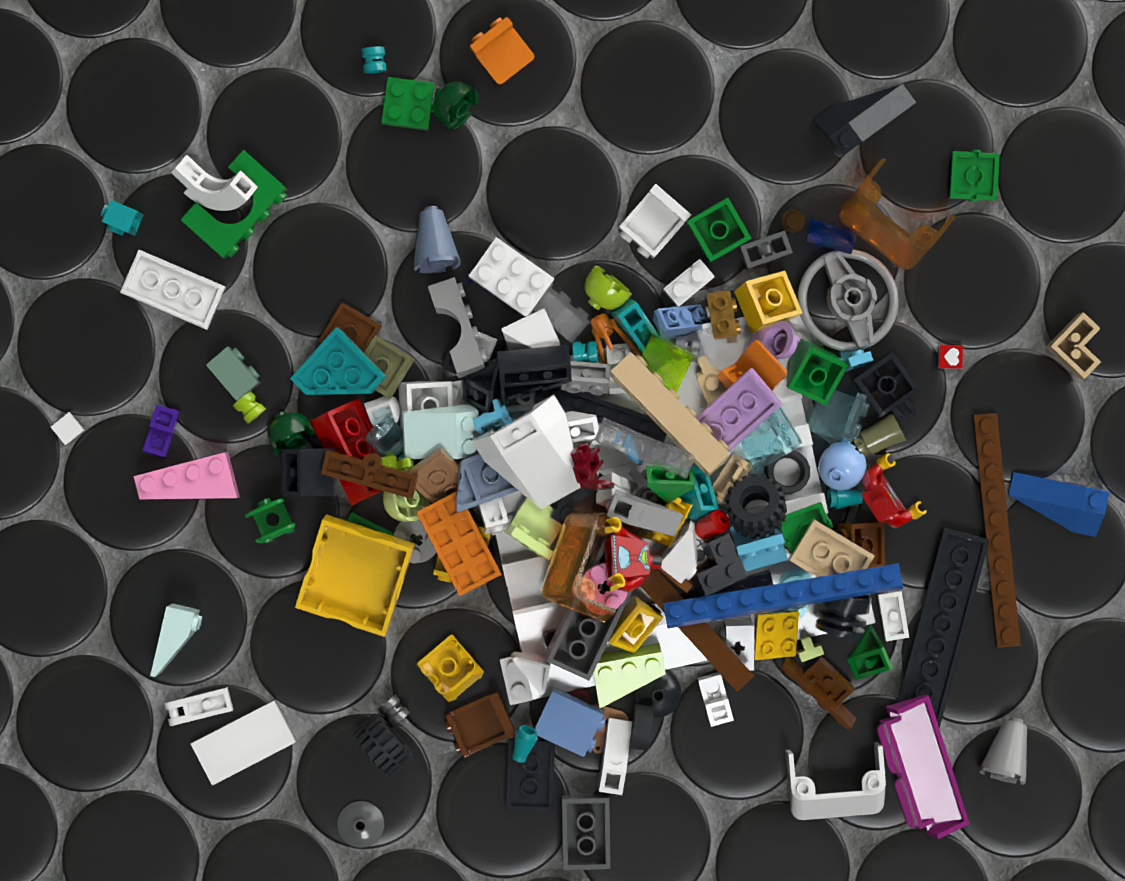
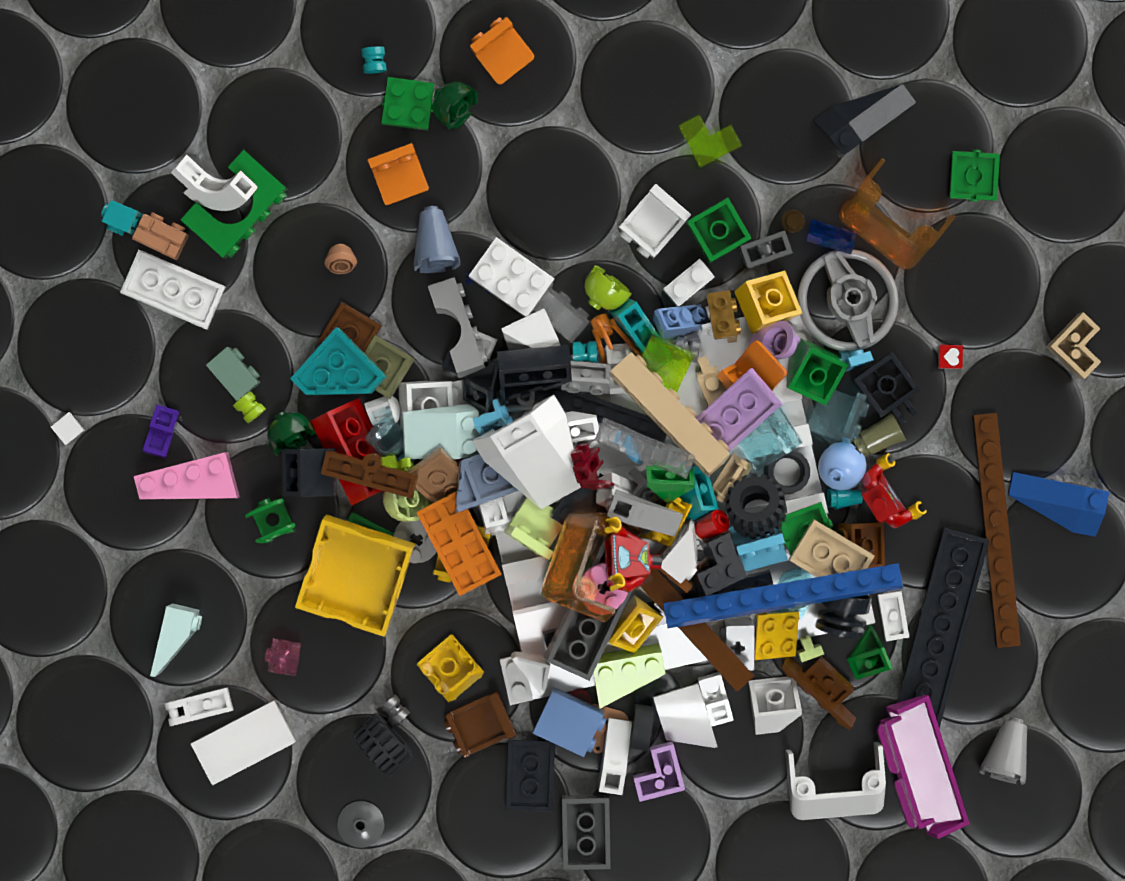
(160, 236): none -> nougat brick
(283, 657): none -> clear pink brick
(340, 259): none -> nougat cone
(398, 174): none -> orange bracket
(524, 741): teal cone -> none
(666, 776): none -> lavender brick
(685, 717): none -> white slope
(707, 147): none -> clear neon green tile
(774, 703): none -> white slope

